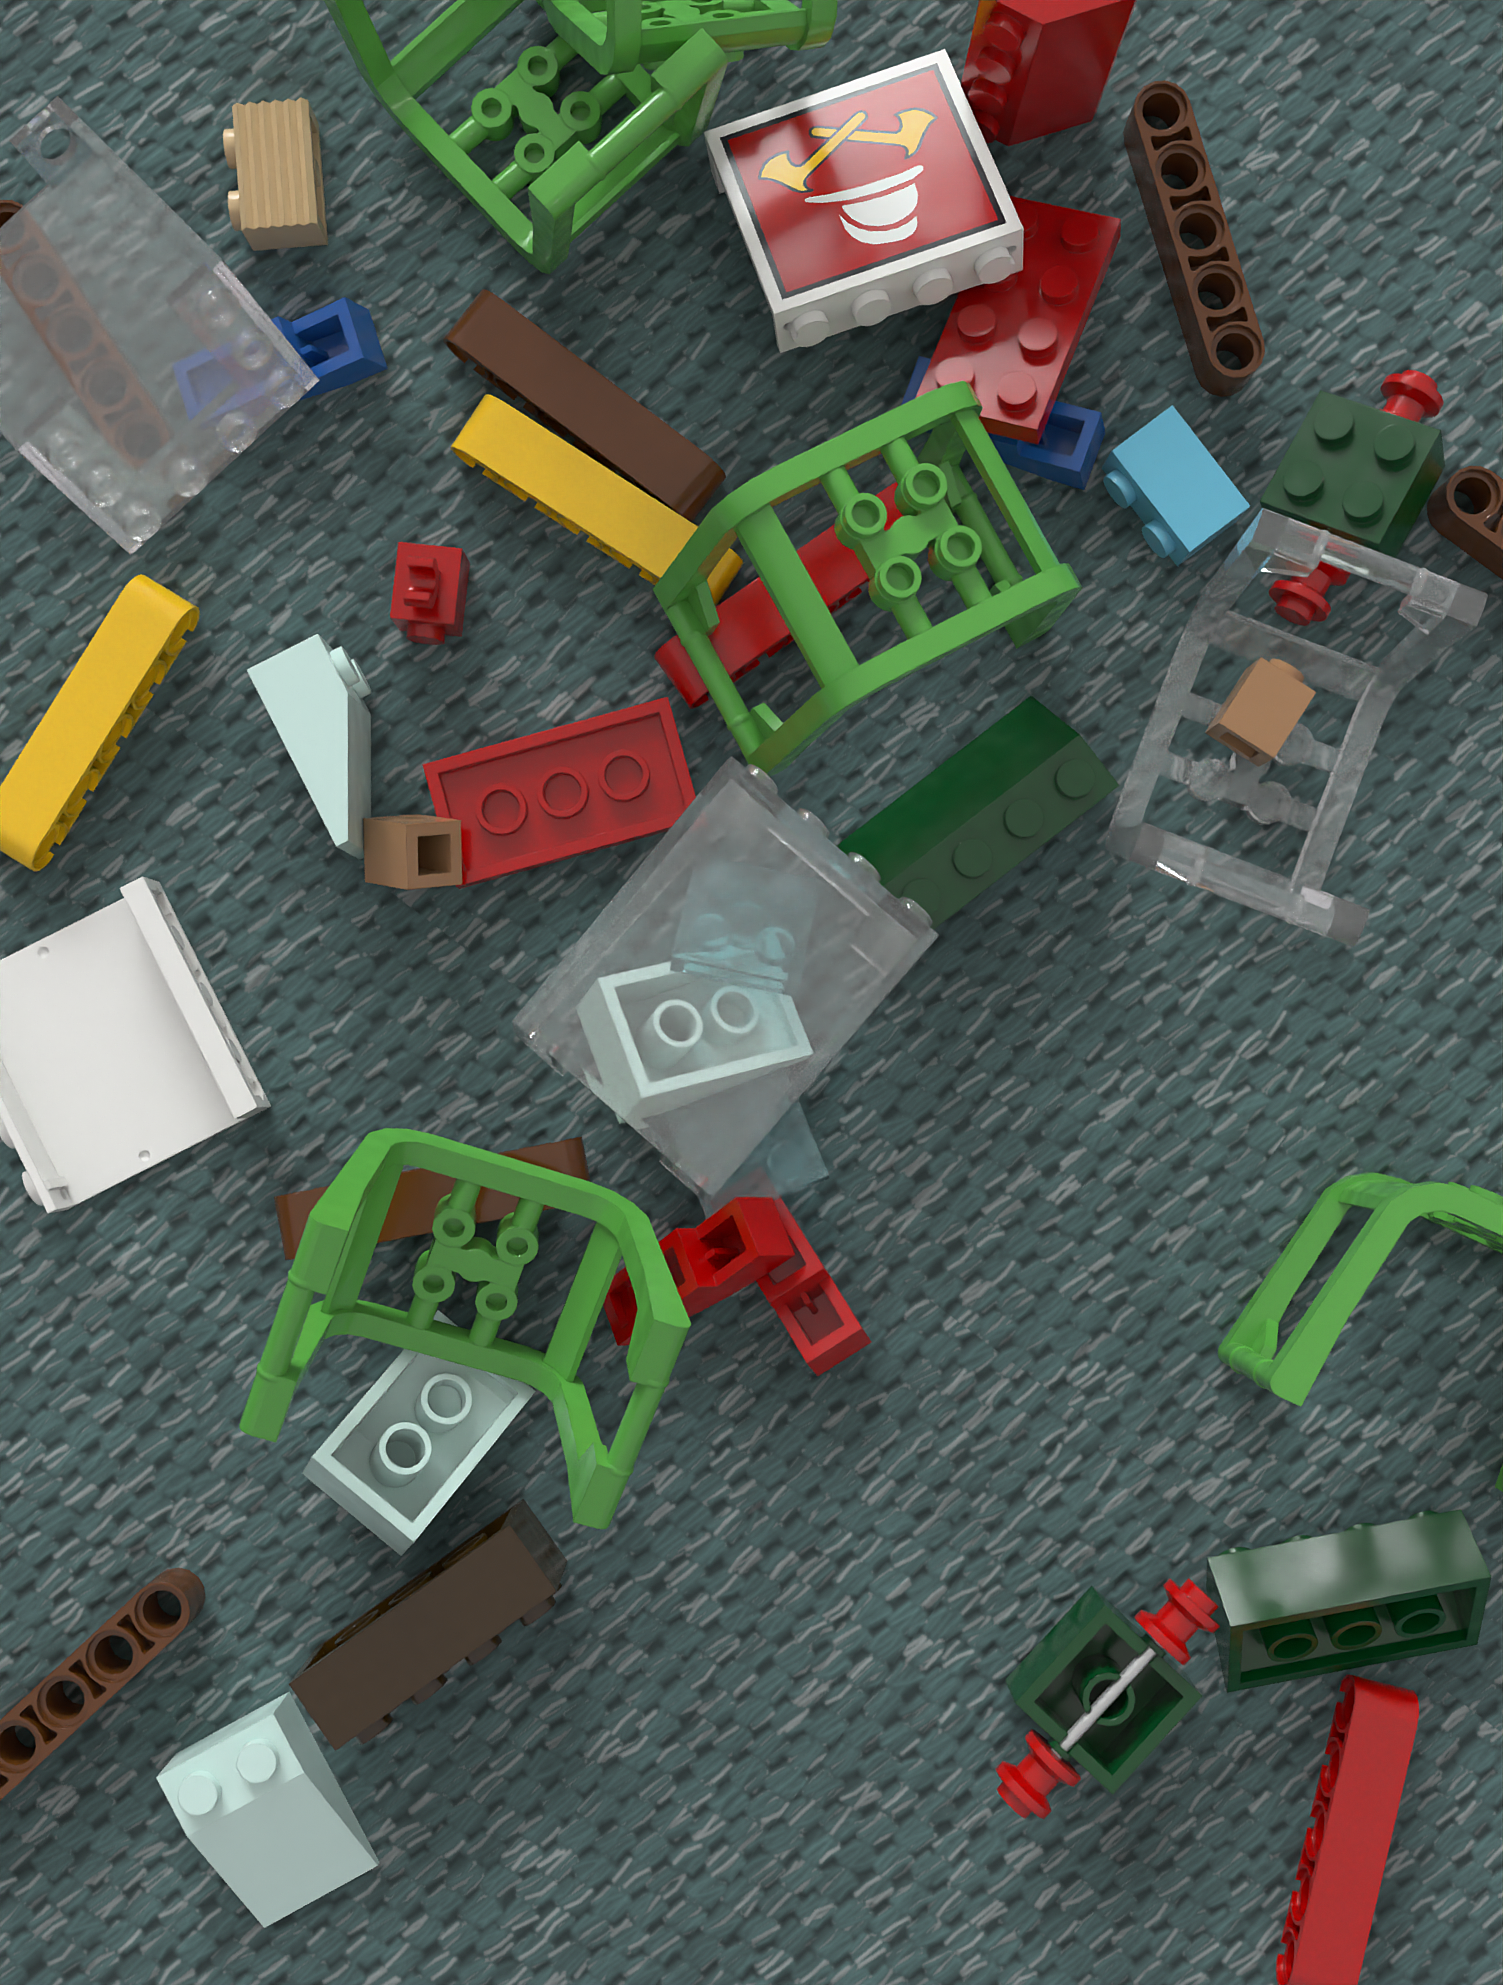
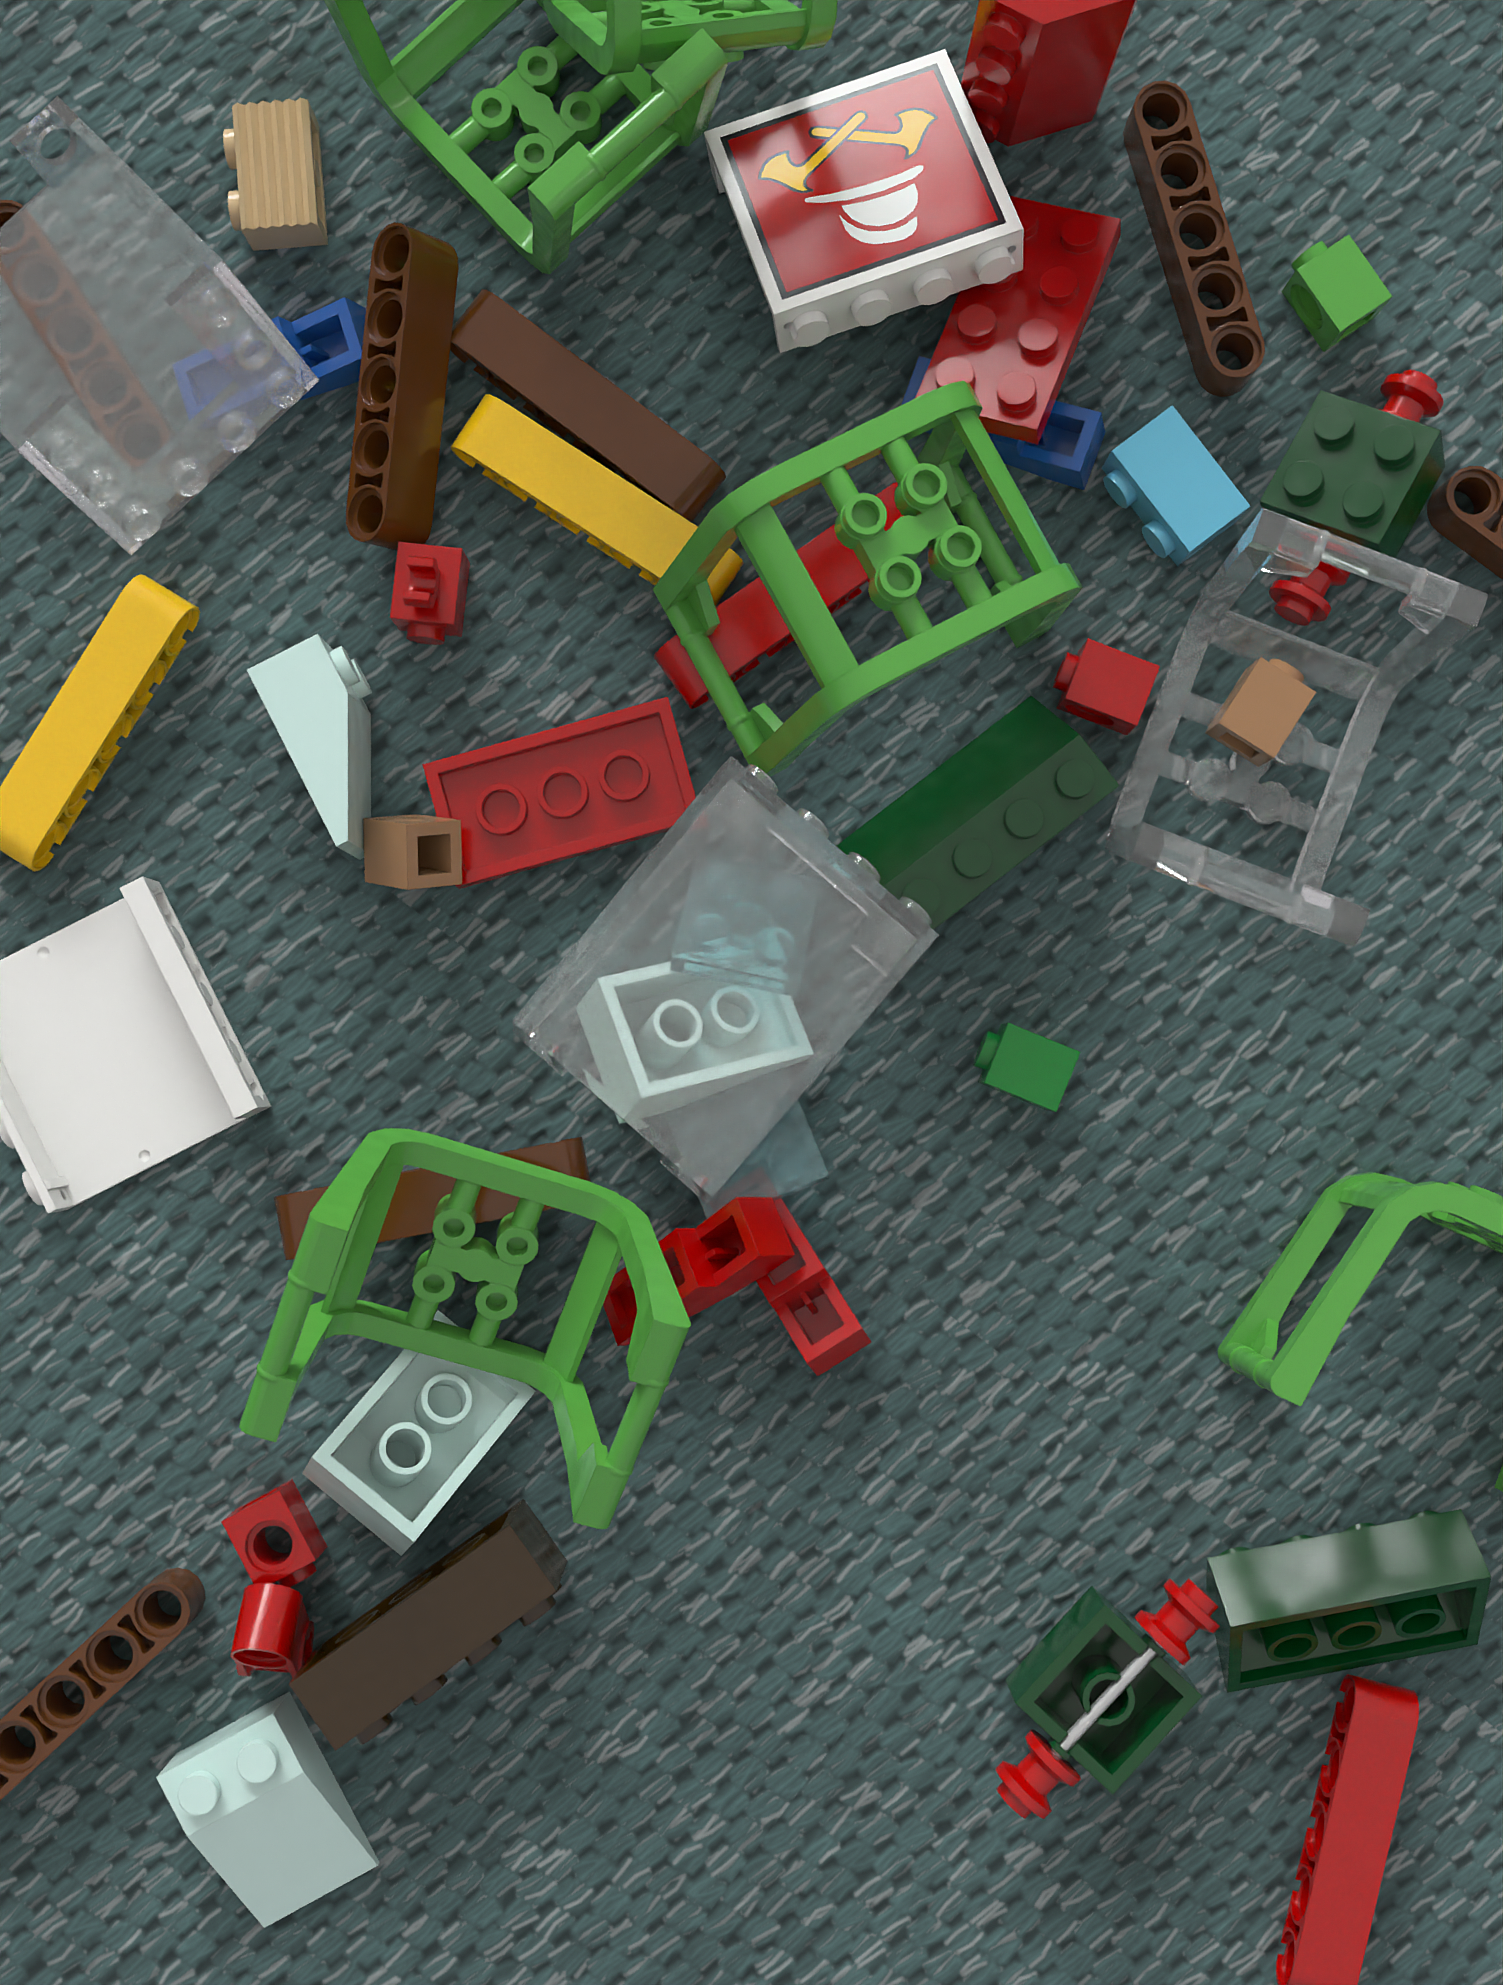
(272, 1631): none -> red piece
(280, 1508): none -> red brick
(401, 387): none -> reddish brown beam
(1025, 1066): none -> green brick
(1105, 686): none -> red brick
(1335, 291): none -> bright green brick

